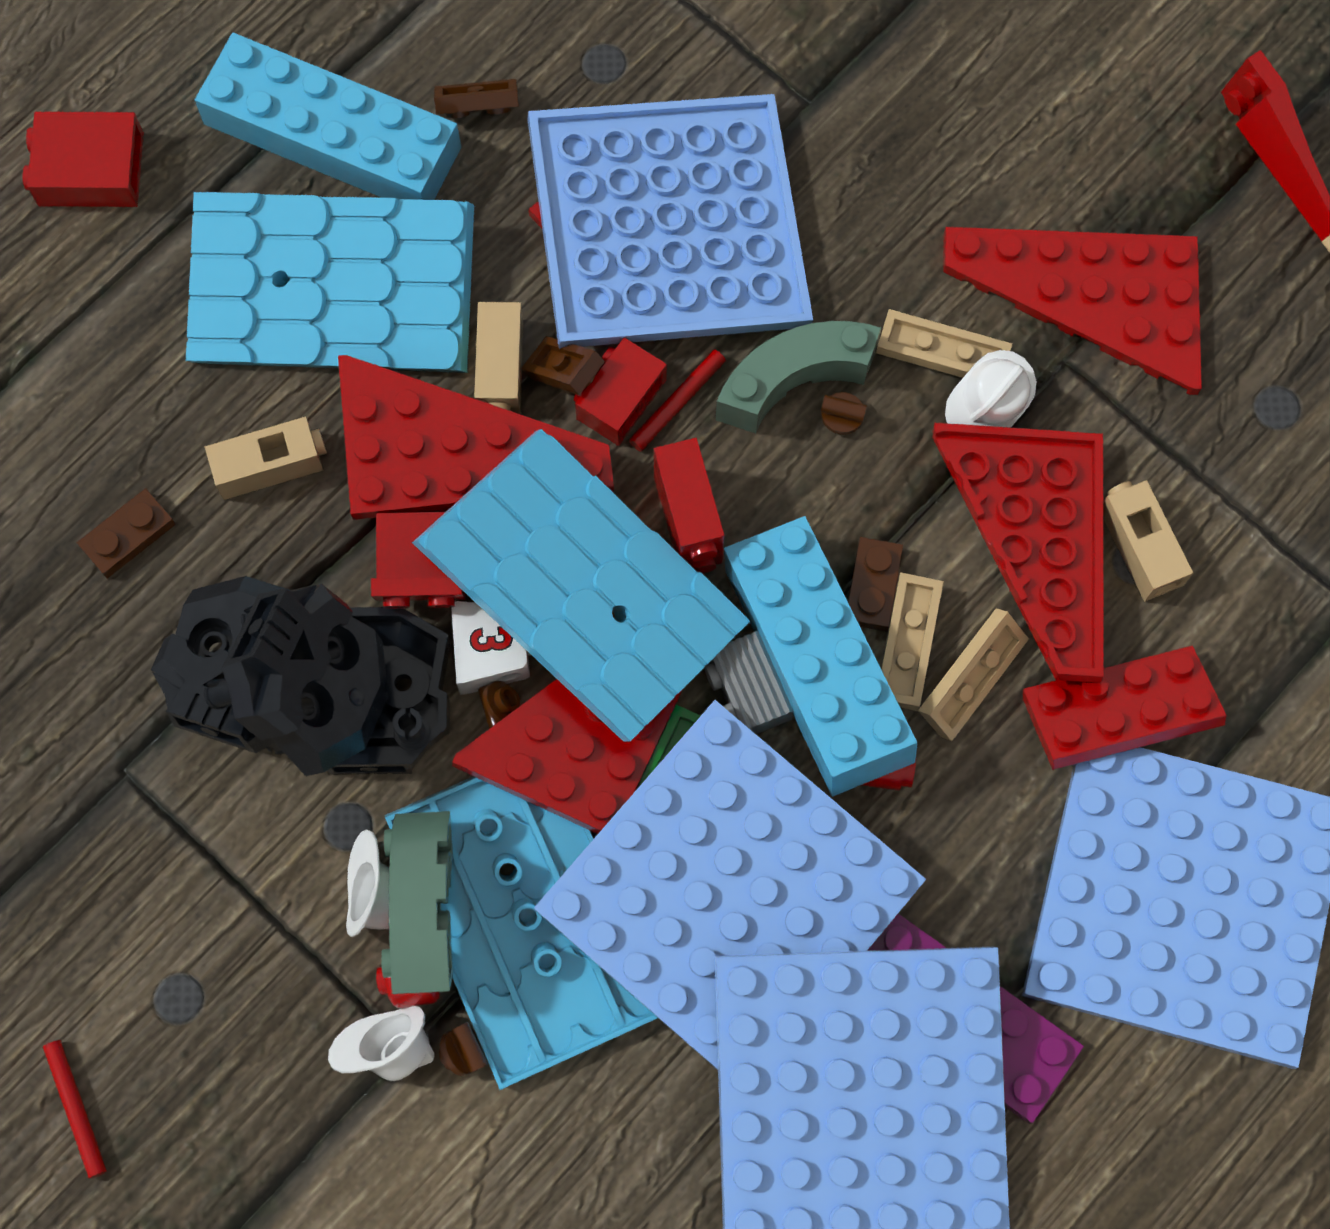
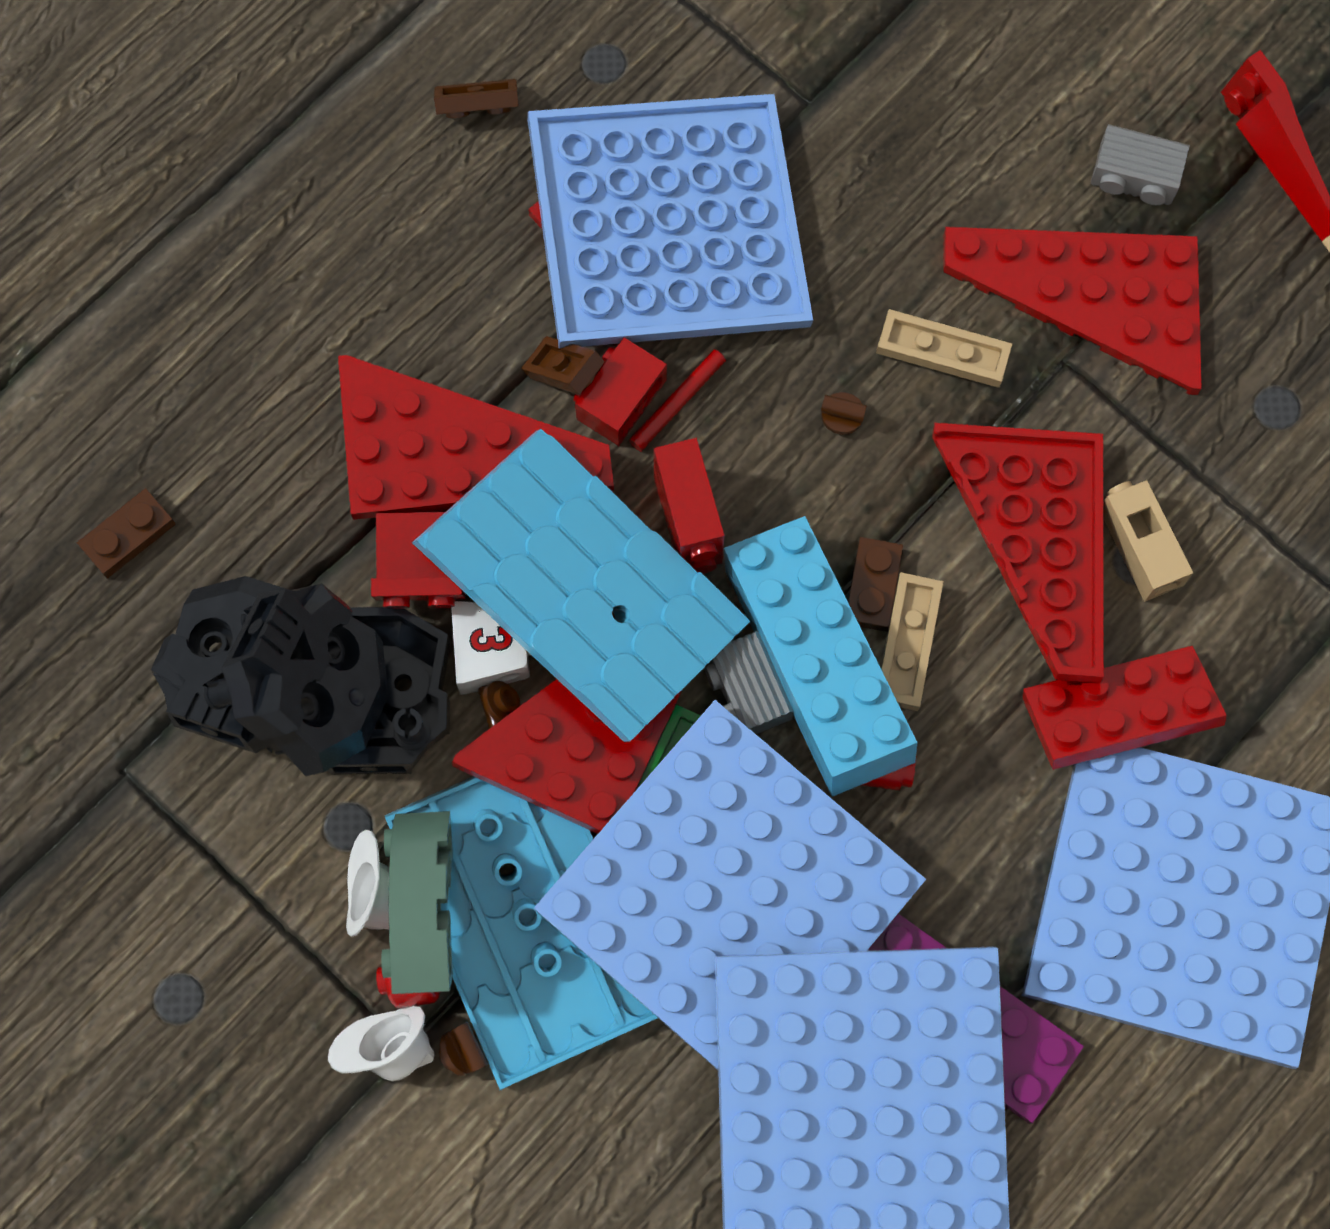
(74, 1109): red bar -> none
(84, 159): red brick -> none
(265, 457): tan brick -> none
(327, 122): medium azure brick -> none
(328, 280): medium azure piece -> none
(499, 354): tan brick -> none
(792, 358): sand green brick -> none
(973, 674): tan plate -> none
(993, 391): white piece -> none
(1139, 165): none -> light grey brick

